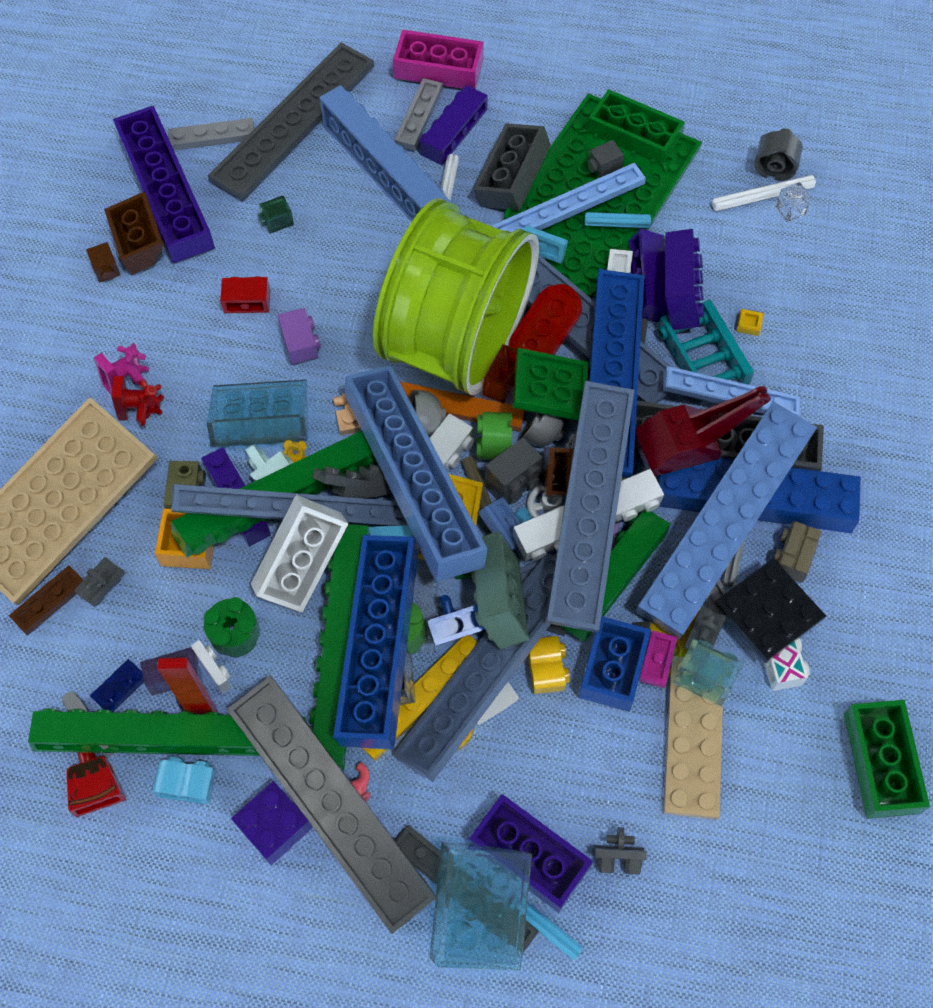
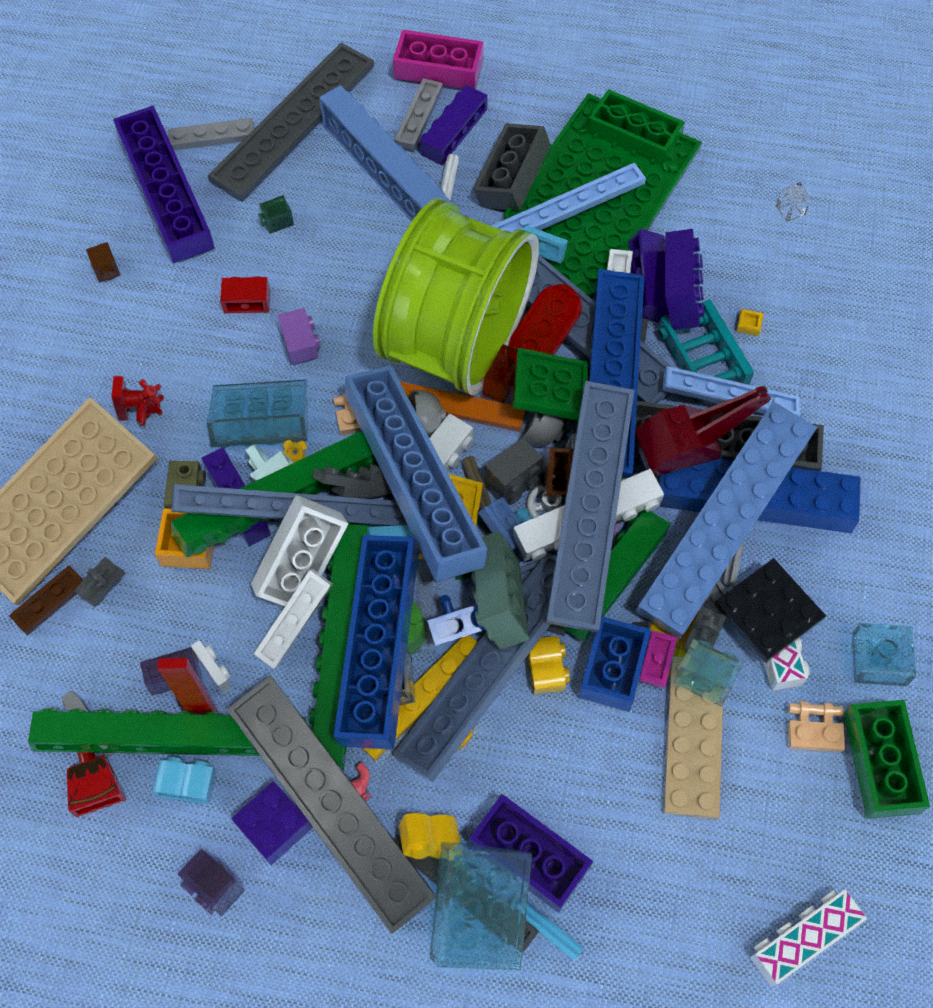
(118, 686): clear blue plate -> none
(123, 367): dark pink piece -> none
(135, 232): reddish brown slope -> none
(211, 882): none -> clear purple brick
(230, 614): green brick -> none
(293, 618): none -> white plate
(423, 834): none -> yellow brick
(495, 434): bright green brick -> none
(502, 701): white sticker -> none
(605, 159): dark grey brick -> none
(607, 854): dark grey hips -> none
(617, 220): medium azure axle -> none
(759, 193): white axle -> none
(778, 154): dark grey brick -> none
(798, 550): dark tan brick -> none
(808, 937): none -> brick
(816, 735): none -> light nougat plate
(883, 654): none -> clear light blue brick

